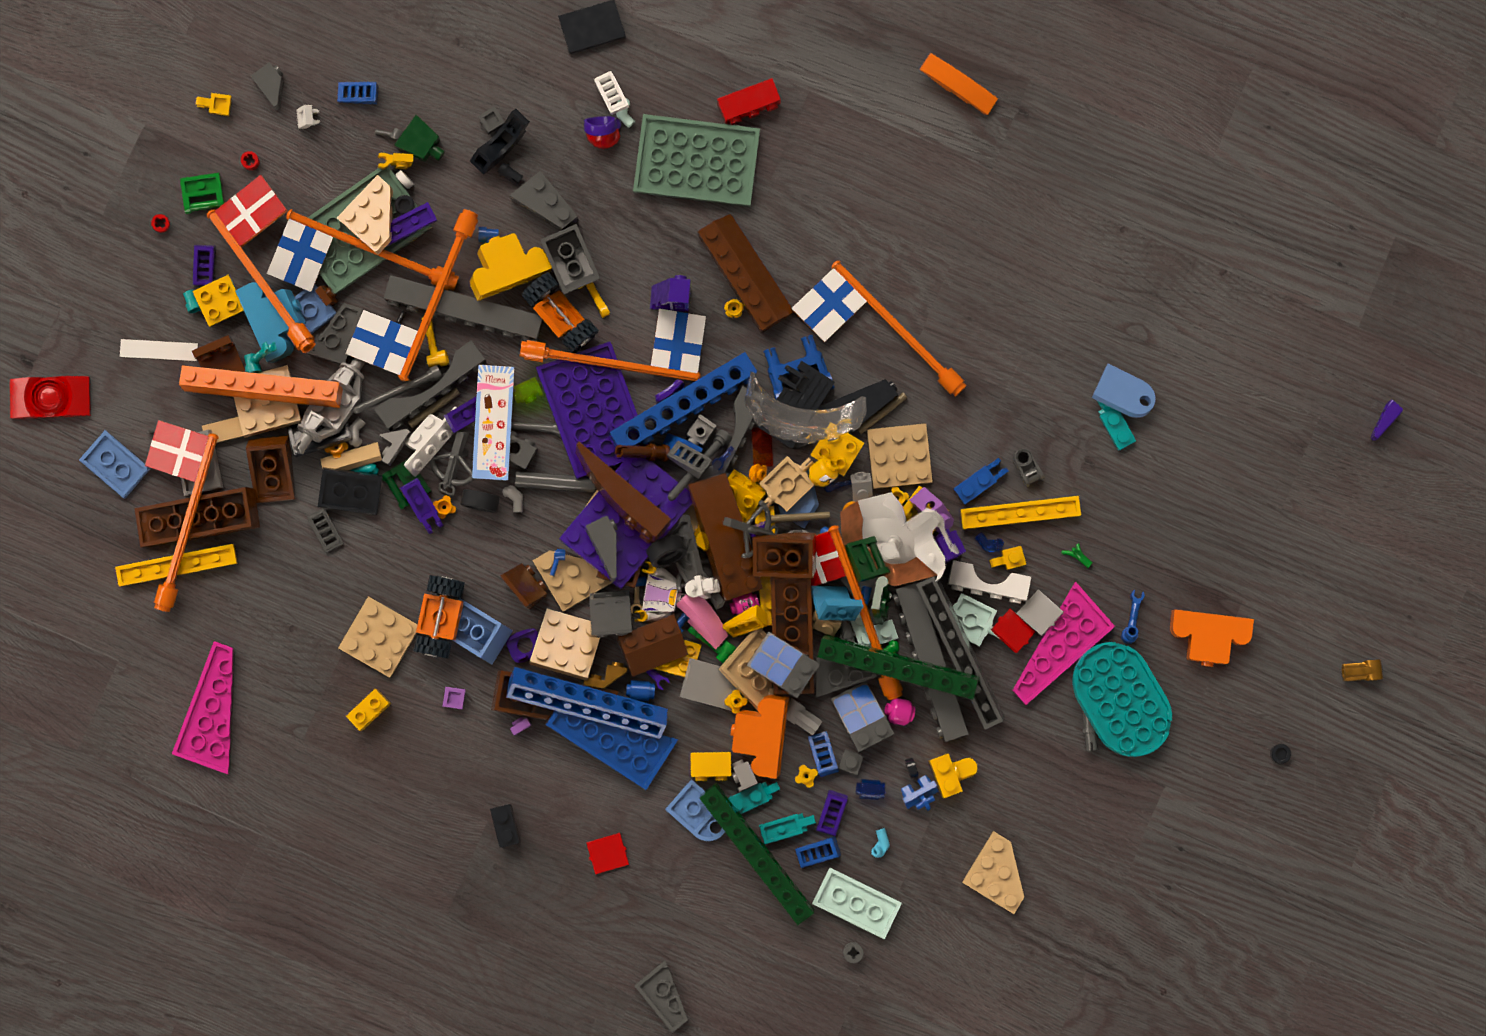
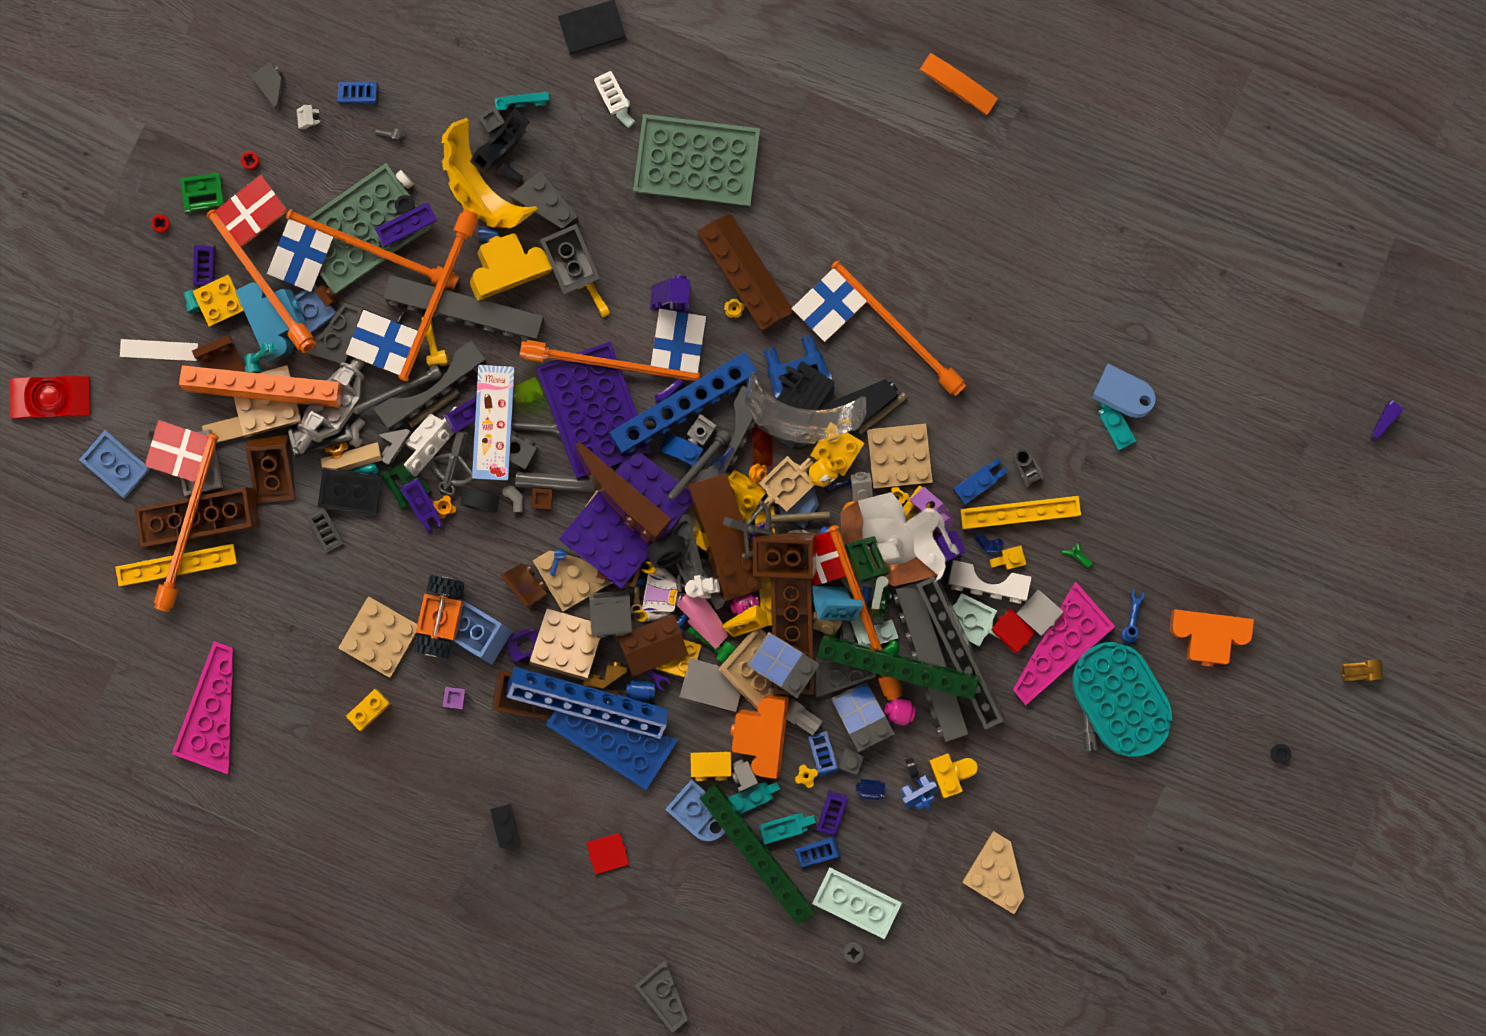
(218, 104): yellow plate -> none
(371, 215): tan plate -> none
(401, 161): yellow plate -> none
(419, 141): dark green torso -> none
(469, 185): none -> yellow windscreen
(520, 101): none -> teal hinge
(520, 725): medium lavender plate -> none
(542, 499): none -> reddish brown plate
(559, 313): plate -> none
(602, 131): dark purple piece -> none
(603, 538): dark grey slope -> none
(649, 452): reddish brown pin -> none
(691, 468): dark grey slope -> none
(729, 701): yellow plate -> none
(749, 102): red brick -> none
(882, 844): medium azure arm -> none

